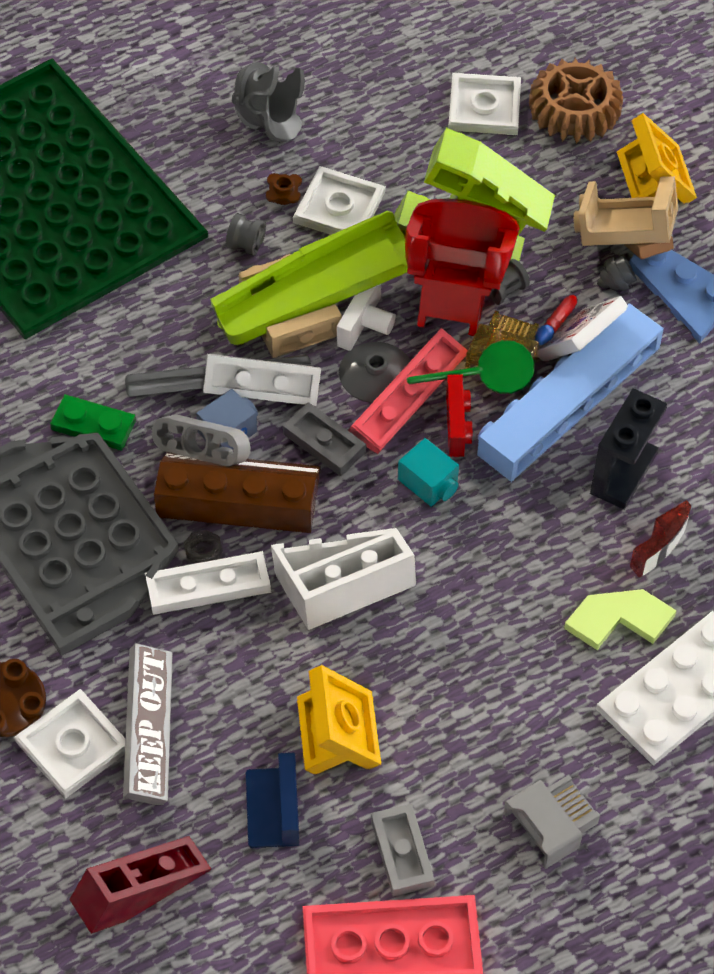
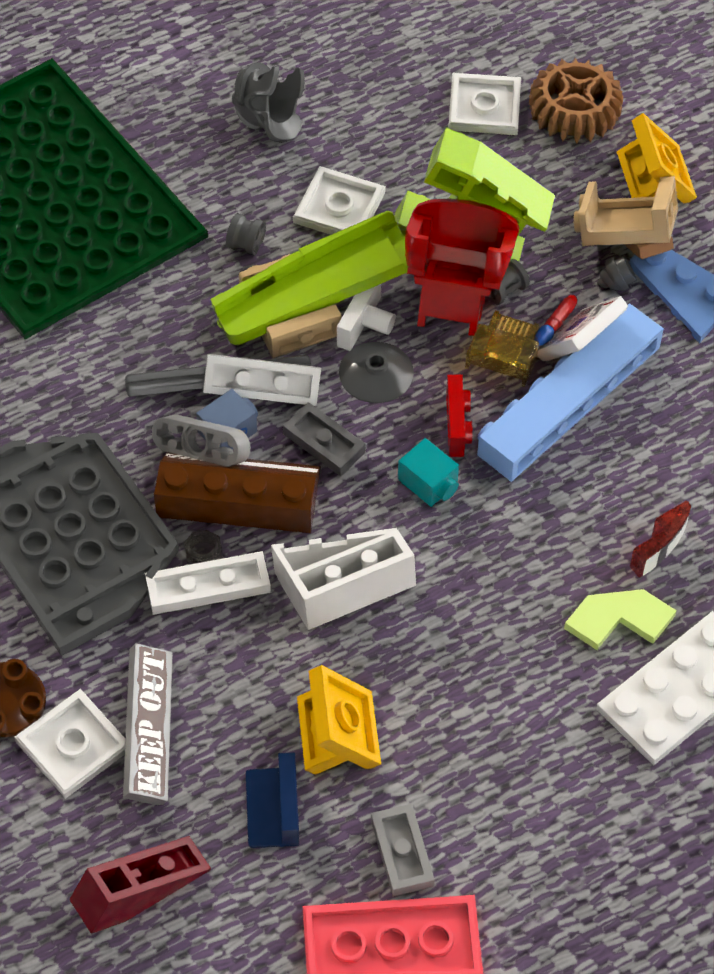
(85, 417): green plate -> none
(283, 195): reddish brown plate -> none
(401, 400): coral tile -> none
(502, 368): green piece -> none
(553, 817): light grey piece -> none
(625, 451): black panel -> none

